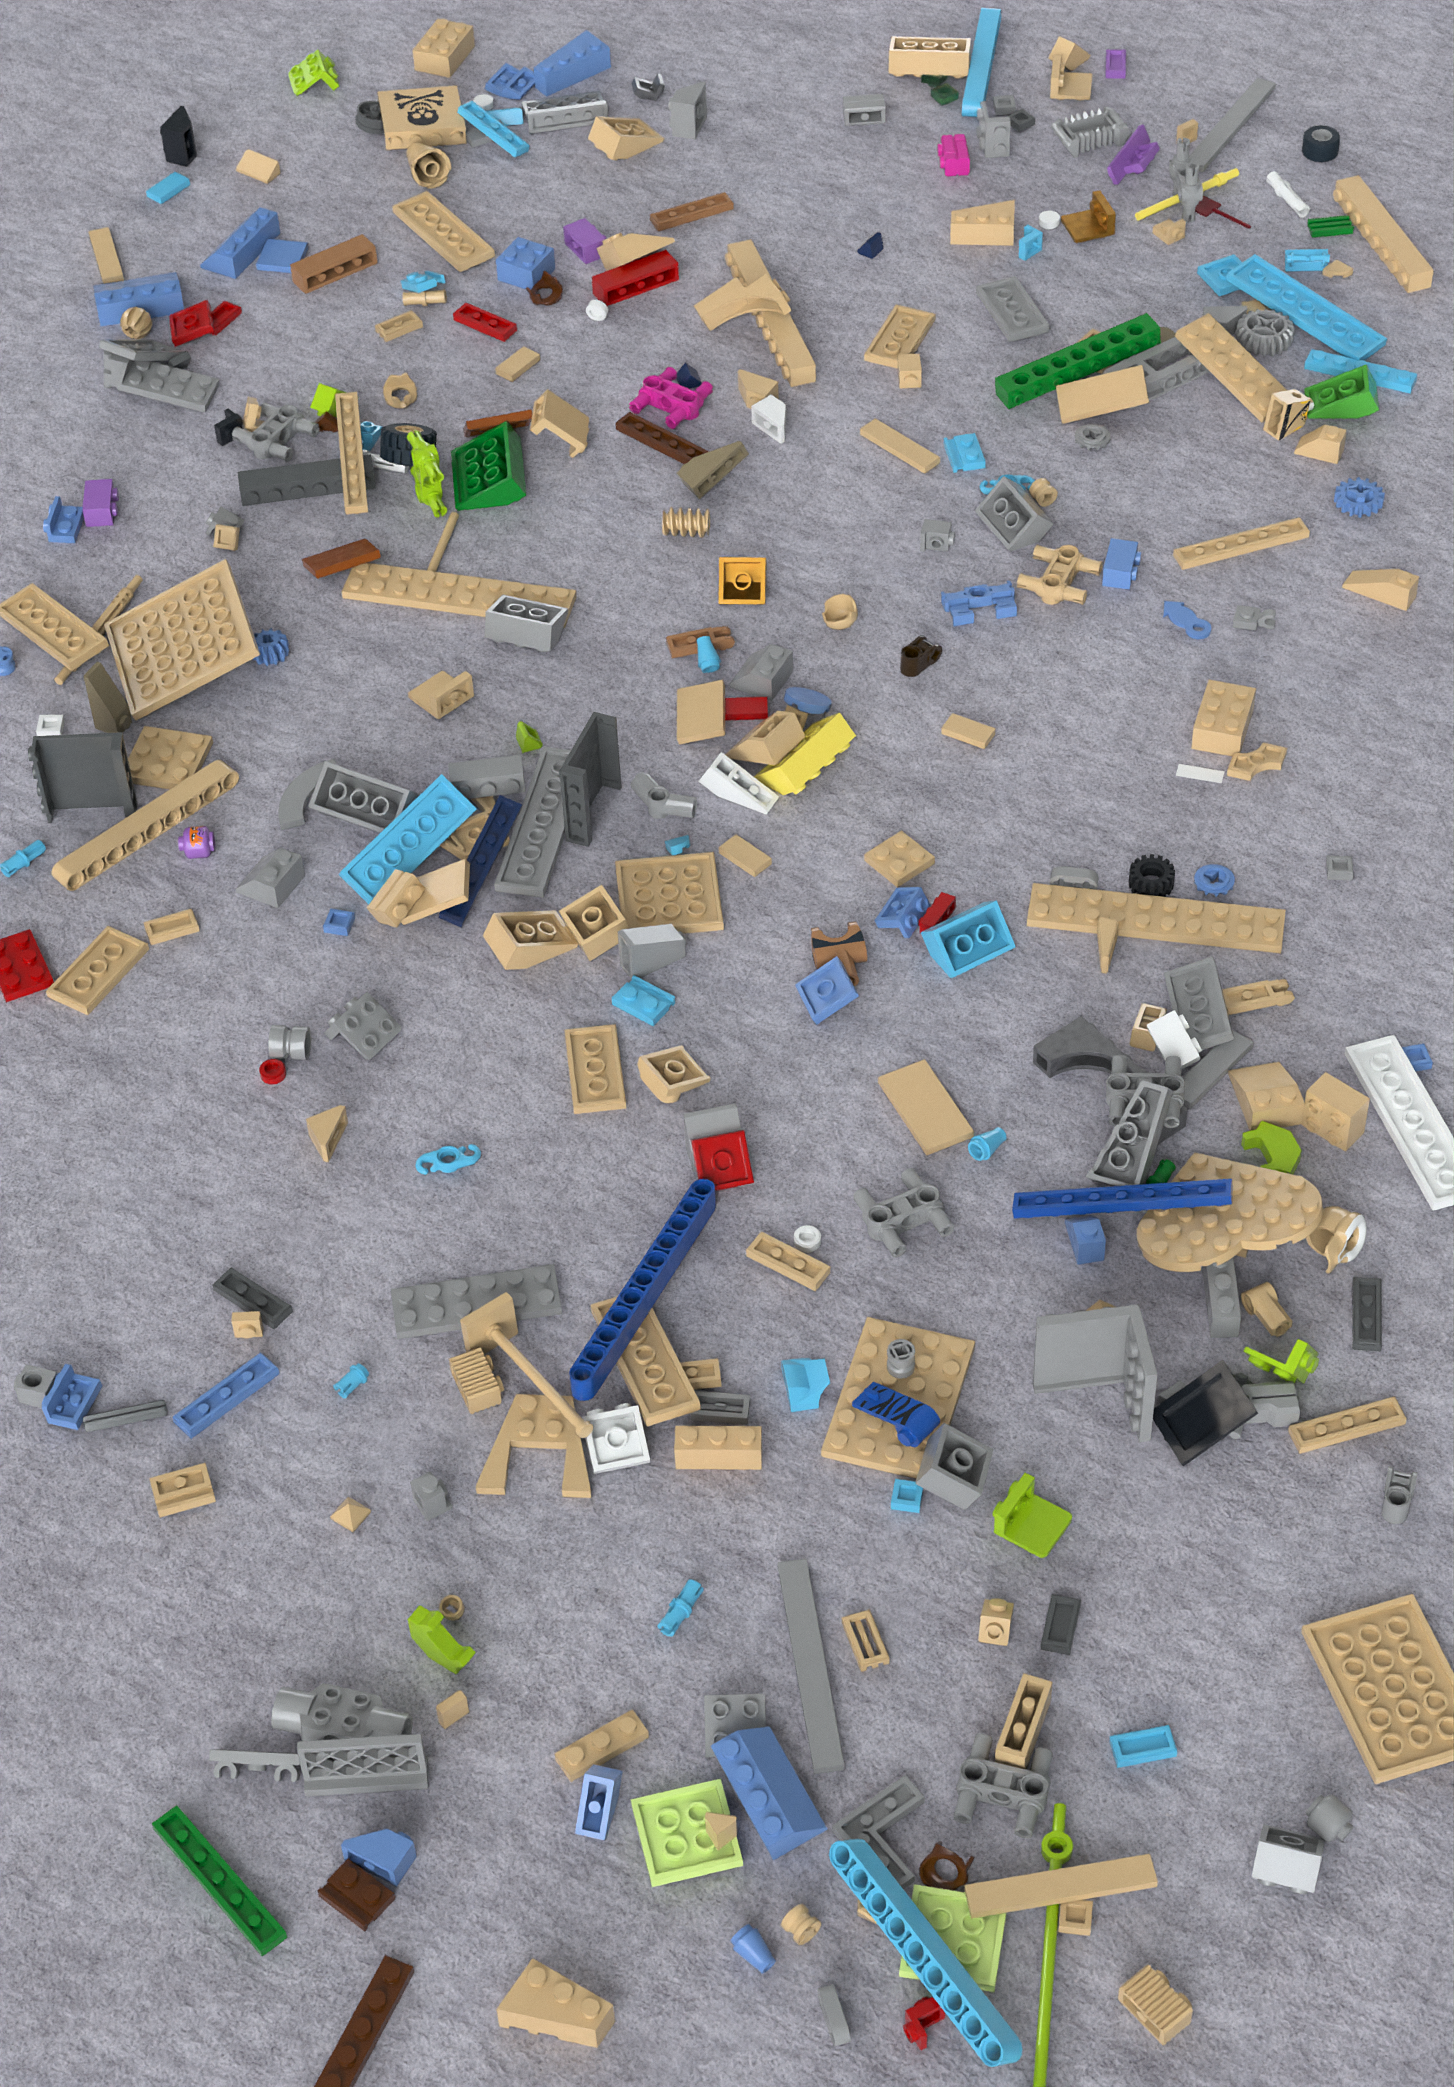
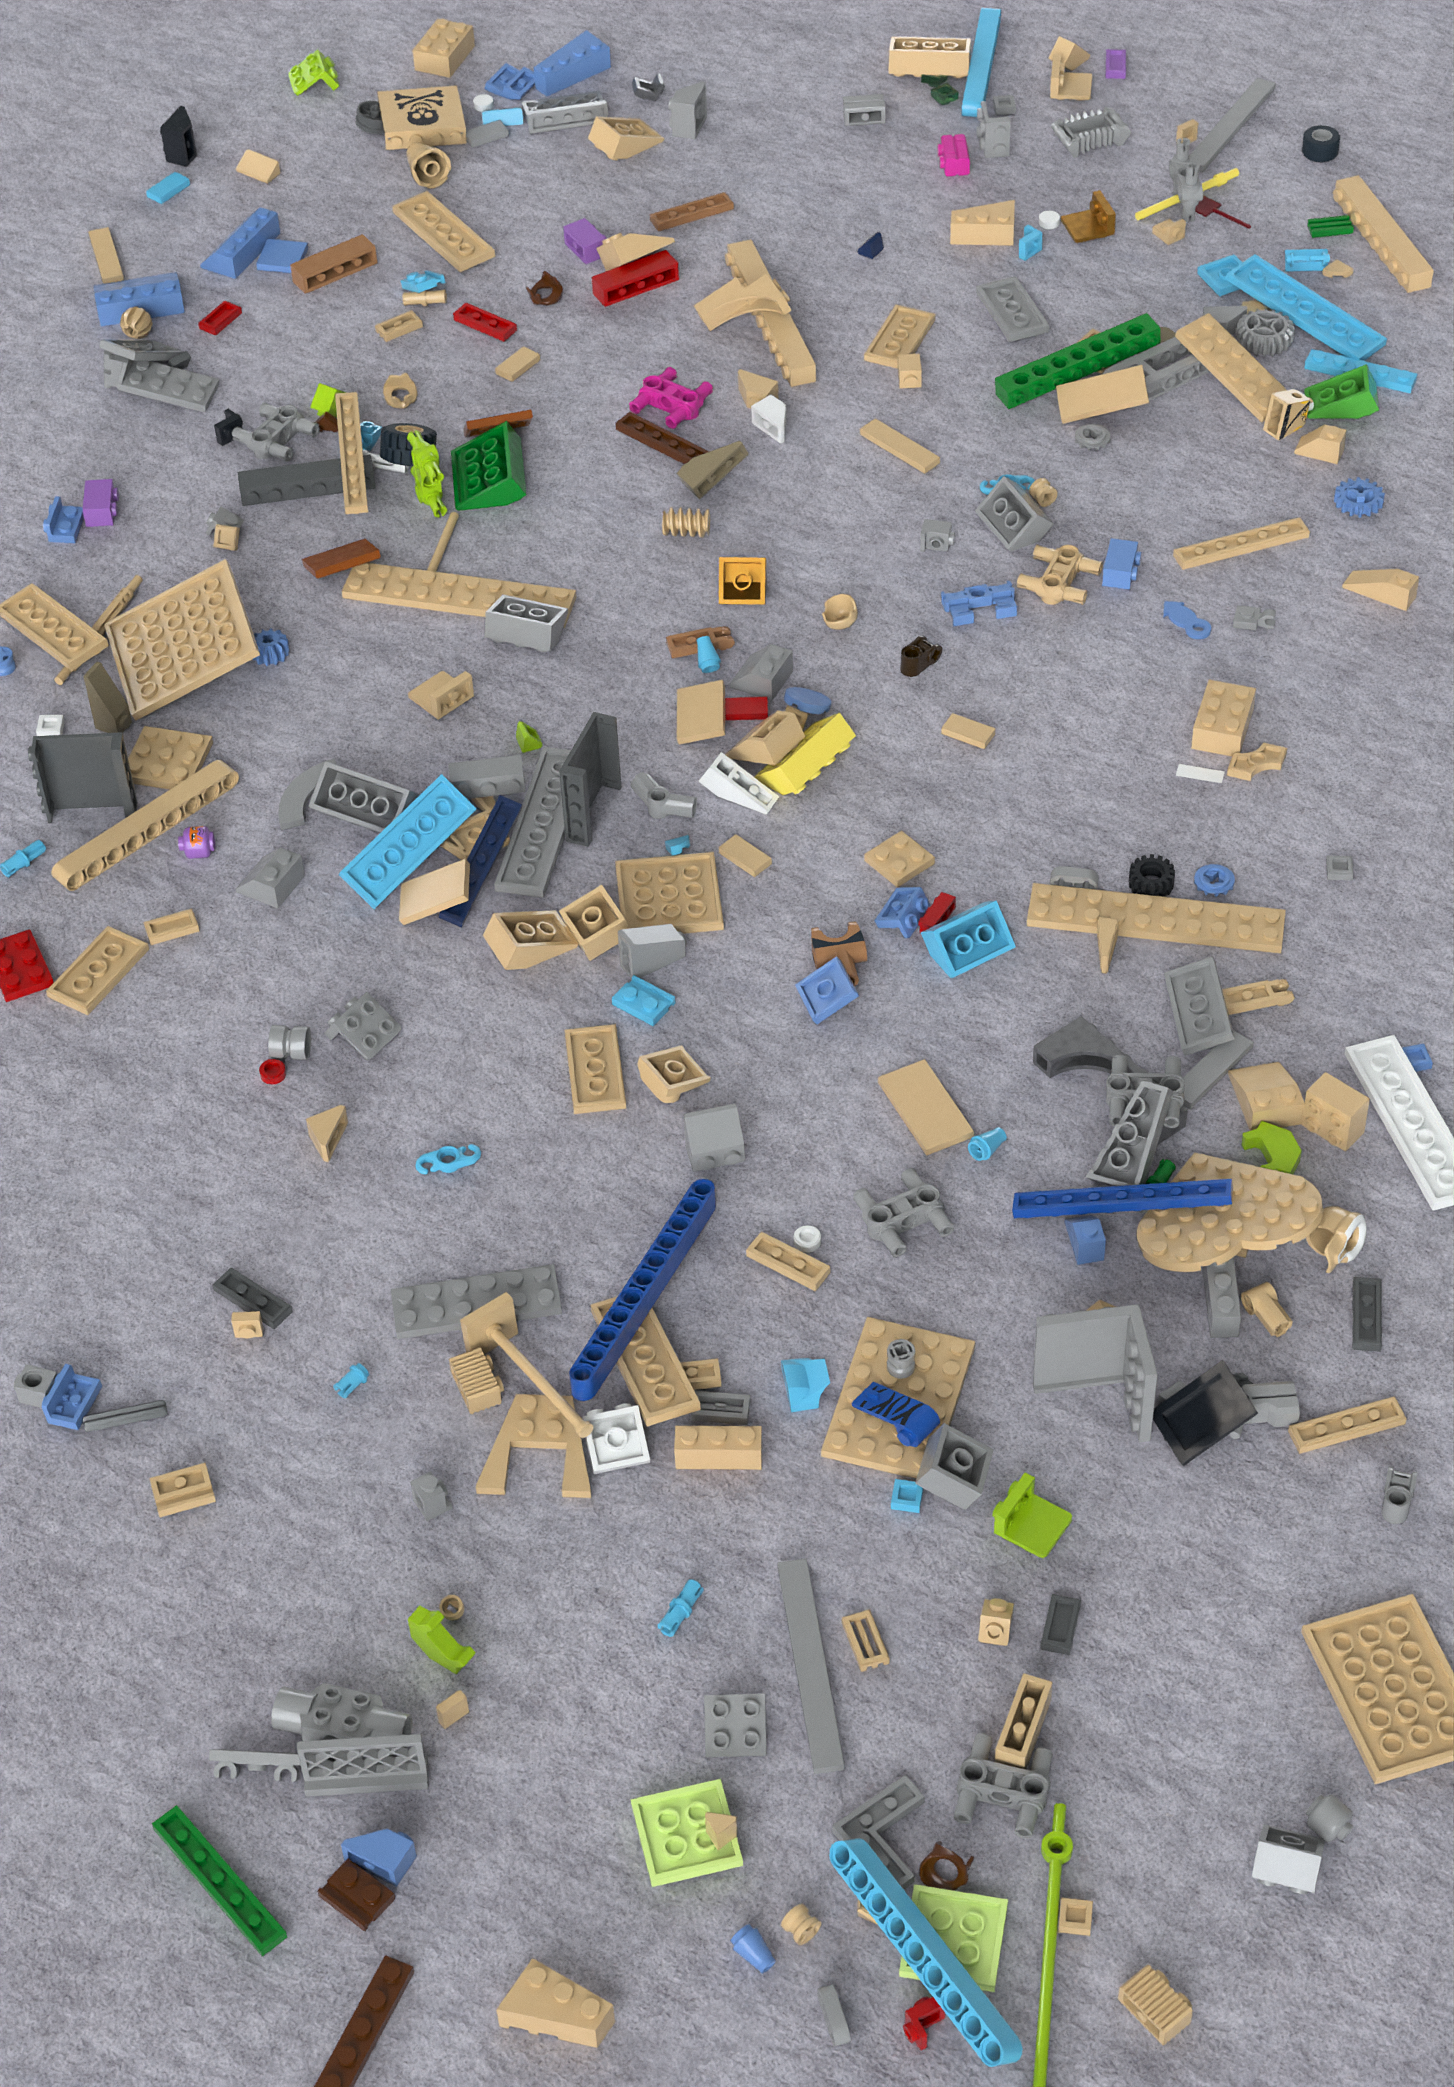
(191, 323): red tile -> none
(225, 1395): medium blue tile -> none
(251, 413): tan bracket -> none
(339, 922): medium blue tile -> none
(350, 1514): tan slope -> none
(396, 898): tan brick -> none
(493, 129): medium azure tile -> none
(524, 263): medium blue brick -> none
(561, 419): tan panel -> none
(597, 310): white tile -> none
(598, 1801): medium blue slope -> none
(601, 1745): tan plate -> none
(688, 377): dark blue slope -> none
(723, 1159): red tile -> none
(769, 1789): medium blue slope -> none
(964, 452): medium azure plate -> none
(1021, 120): dark grey plate -> none
(1060, 1886): tan tile -> none
(1133, 156): medium lavender bracket -> none
(1140, 1035): tan slope -> none
(1143, 1746): medium azure tile -> none
(1172, 1039): white brick -> none
(1283, 189): white pin -> none
(1298, 1366): lime bracket -> none

